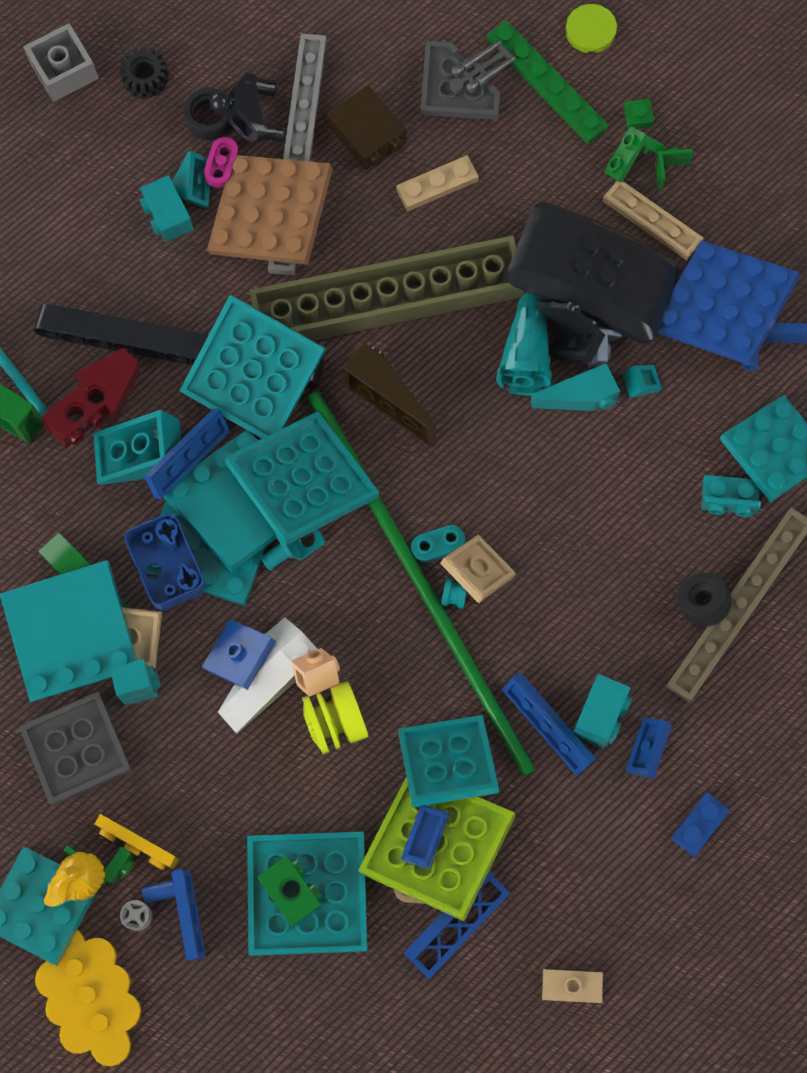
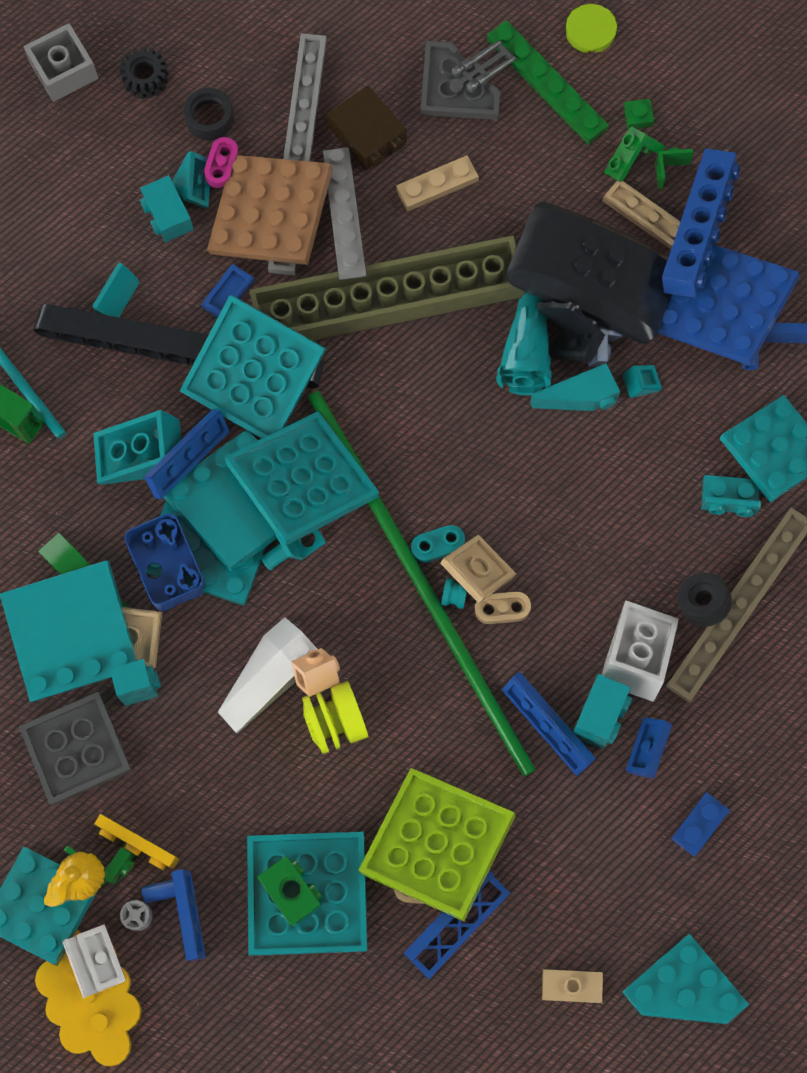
(93, 961): none -> white plate
(107, 378): dark red brick -> none
(116, 292): none -> teal slope
(233, 282): none -> blue tile
(238, 654): plate -> none
(245, 111): black connector -> none
(344, 215): none -> light grey plate
(378, 384): dark brown slope -> none
(425, 837): blue tile -> none
(448, 761): teal plate -> none
(502, 609): none -> tan plate
(641, 650): none -> white slope
(685, 987): none -> teal plate
(701, 223): none -> blue brick

